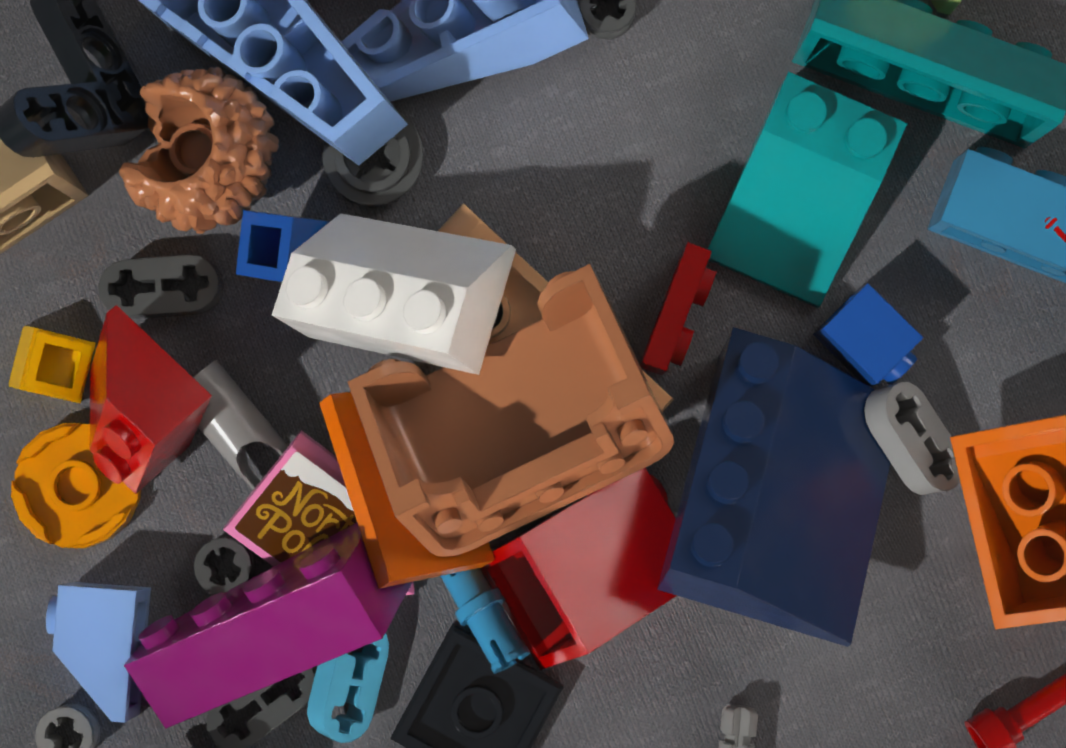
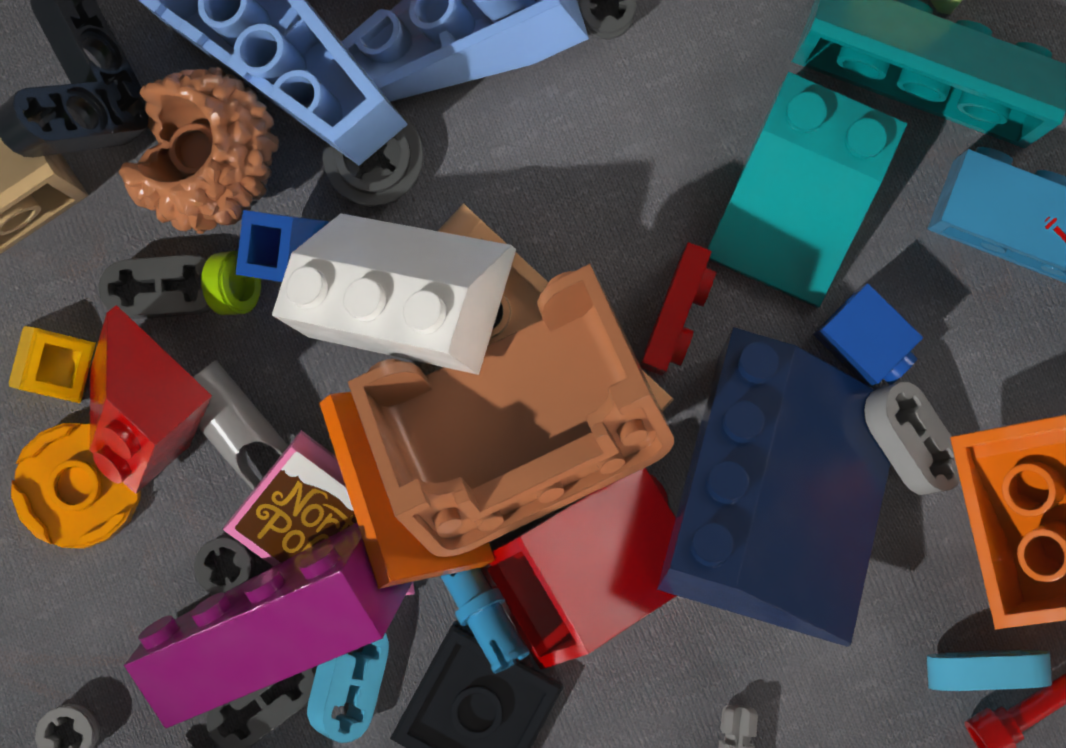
(94, 638): light blue slope -> none
(224, 289): none -> lime tile
(989, 670): none -> medium azure beam

